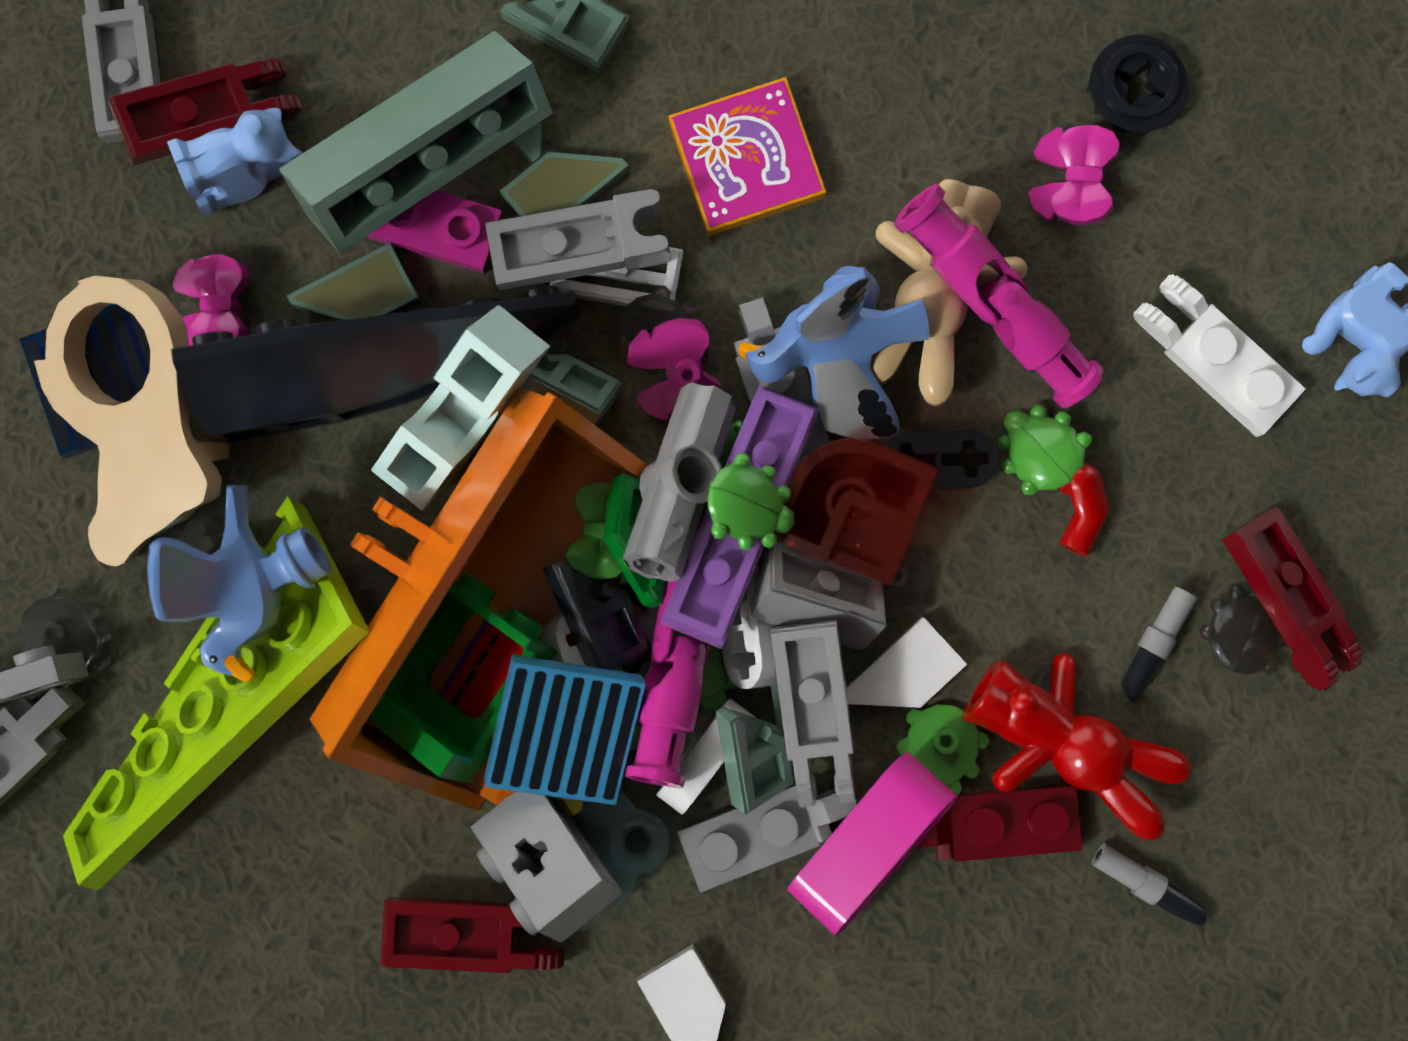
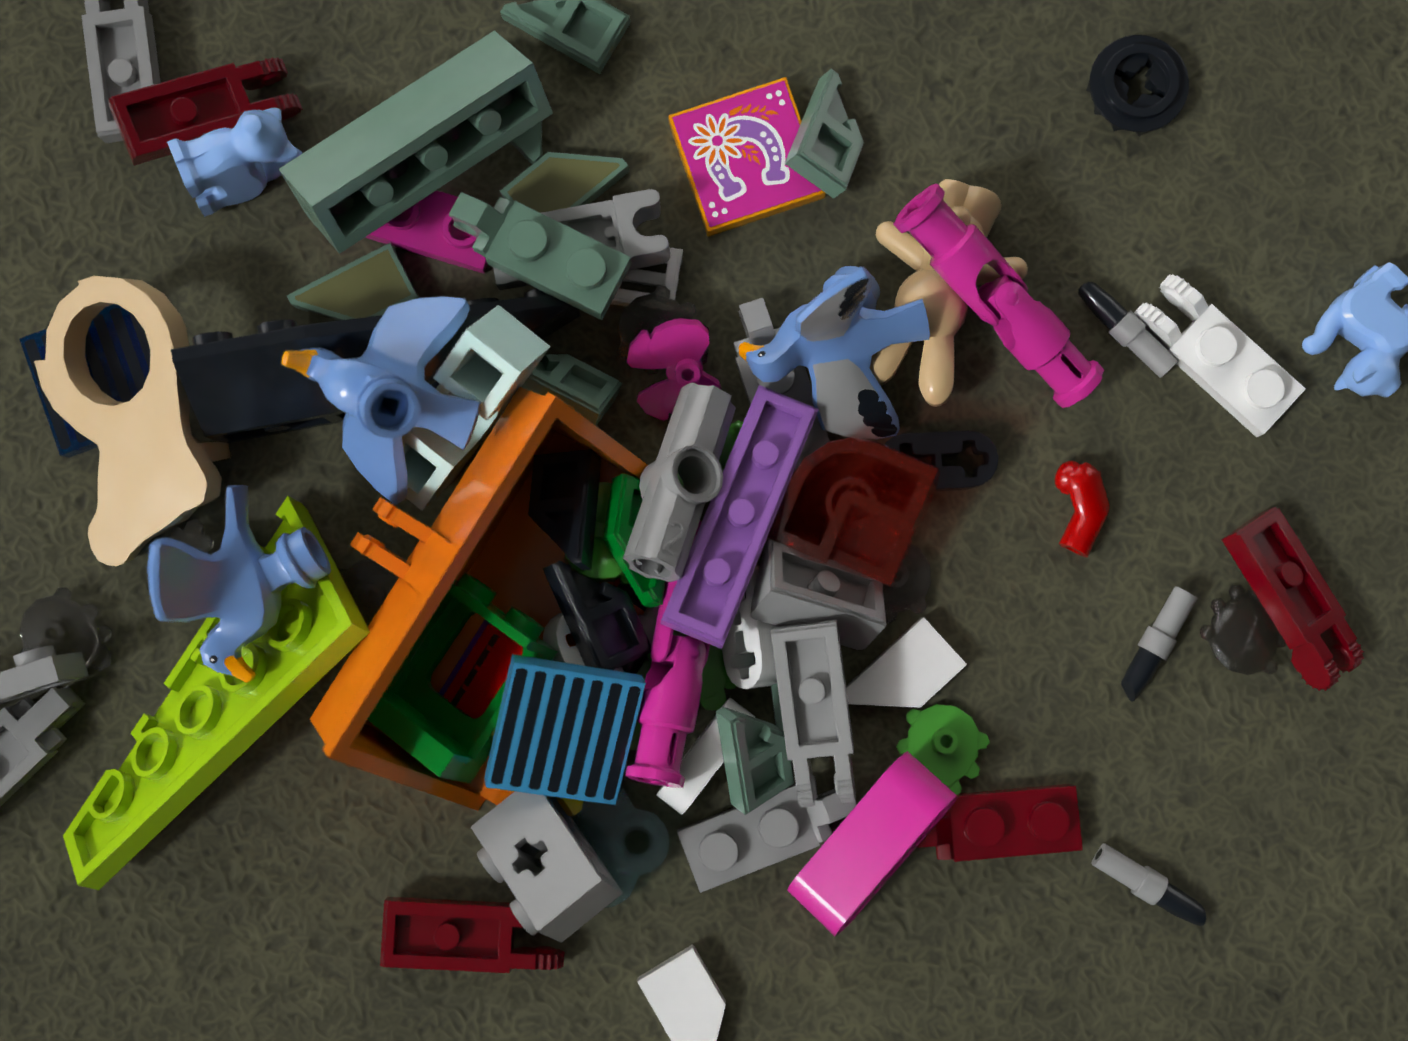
(217, 284): dark pink piece -> none
(388, 390): none -> medium blue animal
(543, 252): none -> sand green hinge
(566, 501): none -> black tile
(748, 504): bright green piece -> none
(826, 140): none -> sand green tile
(1042, 449): bright green piece -> none
(1082, 748): red animal -> none
(1084, 155): dark pink piece -> none
(1127, 328): none -> light grey piece

